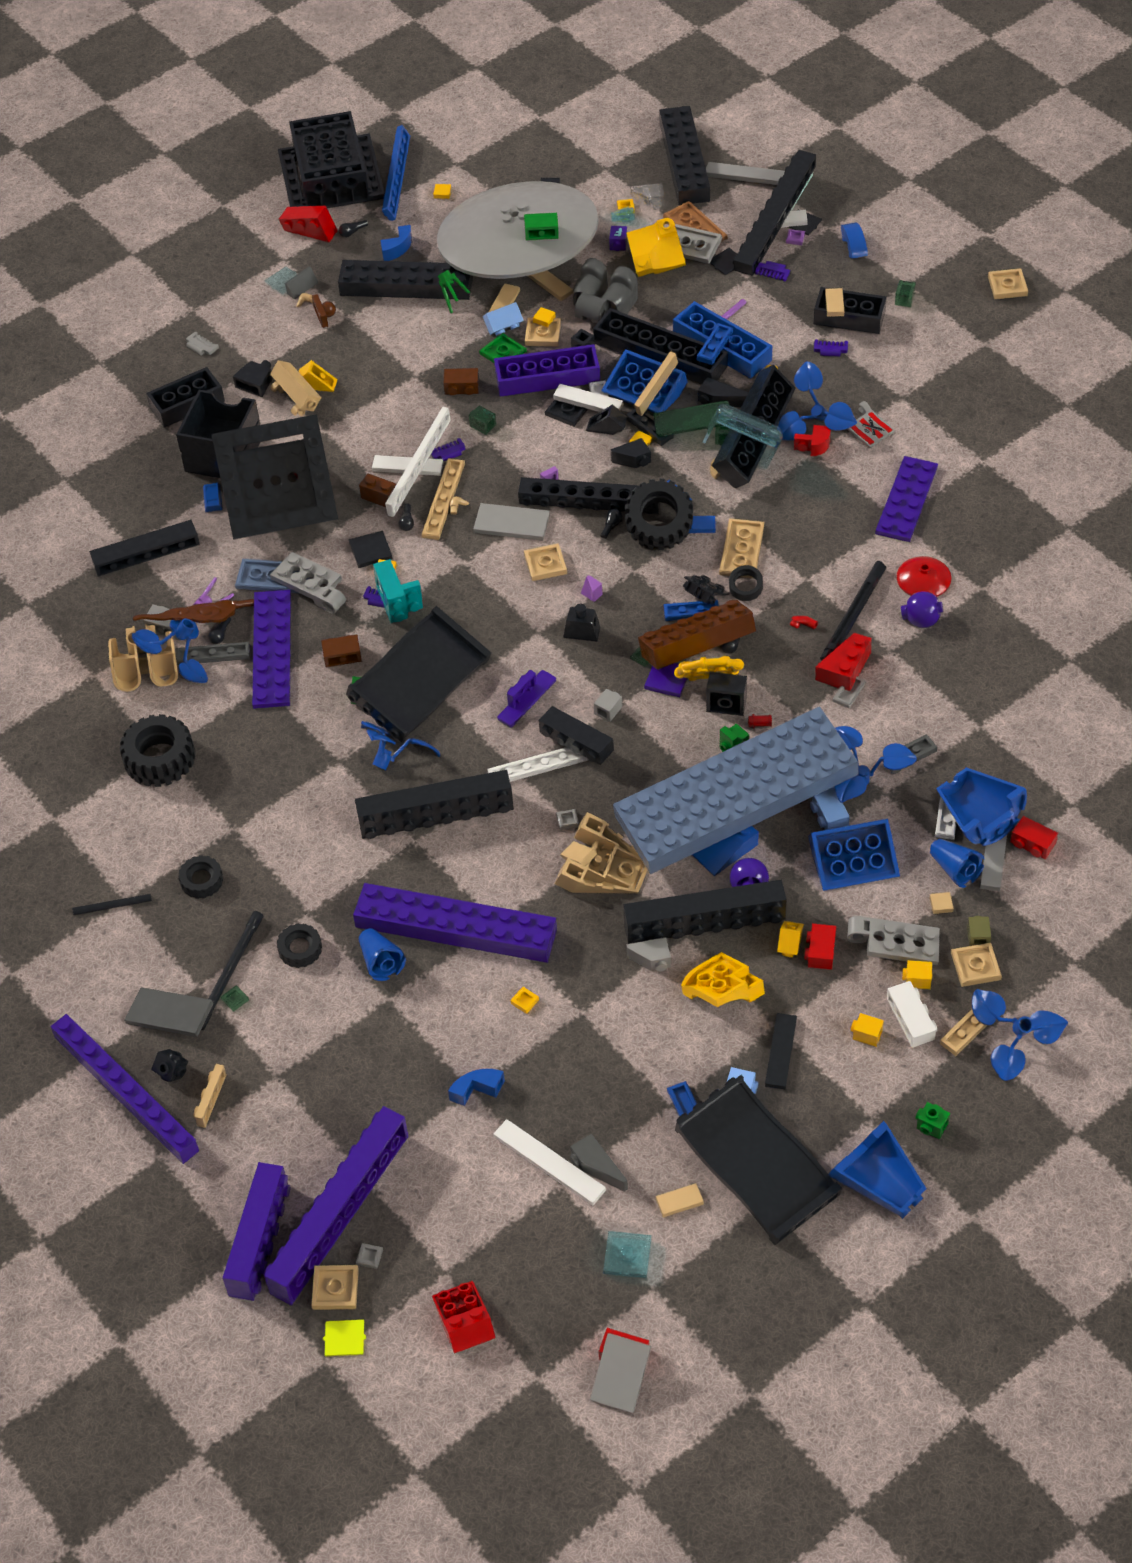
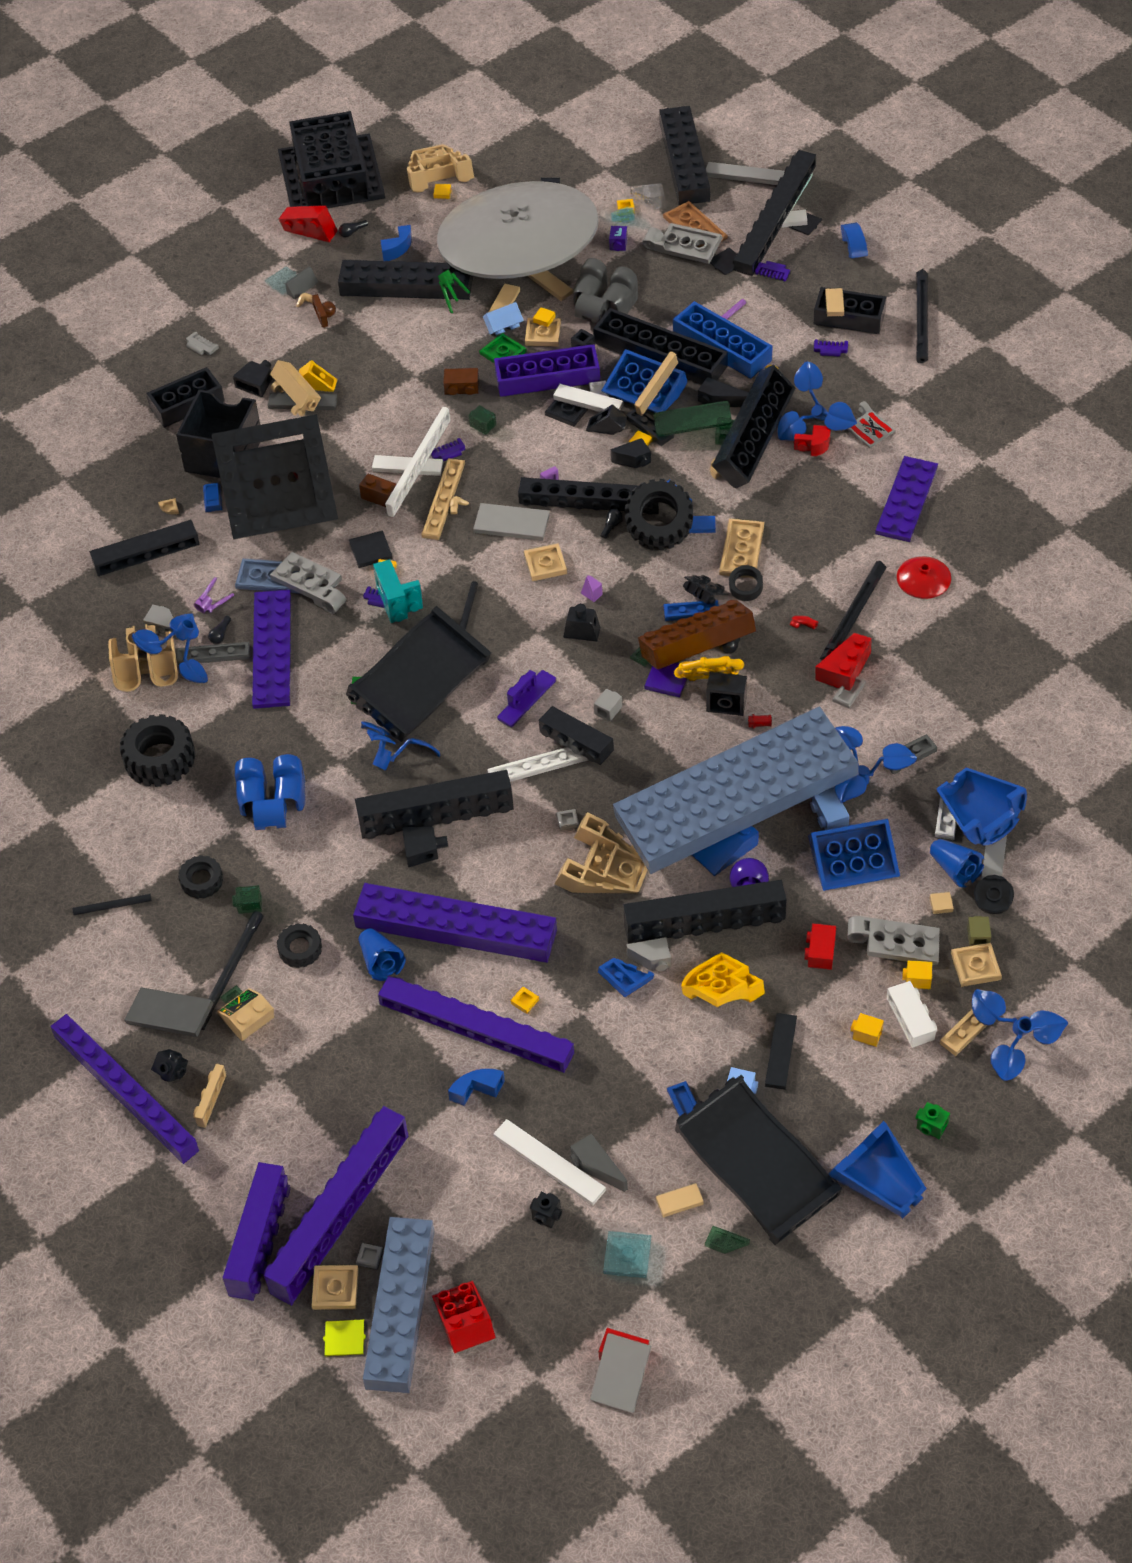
(169, 506): none -> tan tile
(200, 613): reddish brown piece -> none
(246, 1013): none -> tan slope
(247, 899): none -> clear green brick
(252, 786): none -> blue piece
(284, 401): none -> dark grey tile
(341, 650): reddish brown brick -> none
(396, 173): blue plate -> none
(399, 1305): none -> sand blue brick
(406, 521): black piece -> none
(422, 844): none -> black torso
(437, 165): none -> tan wedge
(468, 605): none -> black bar
(476, 1023): none -> dark purple brick
(541, 226): green brick -> none
(546, 1209): none -> black brick
(579, 853): tan tile -> none
(624, 976): none -> blue wing
(656, 248): yellow slope -> none
(714, 344): blue tile -> none
(725, 1241): none -> clear green tile
(732, 737): green brick -> none
(747, 425): clear light blue windscreen -> none
(790, 938): yellow slope -> none
(795, 237): medium lavender tile -> none
(905, 293): clear green brick -> none
(922, 316): none -> black piece
(922, 609): dark purple brick -> none
(993, 894): none -> black tile
(1007, 283): tan plate -> none
(1034, 837): red brick -> none

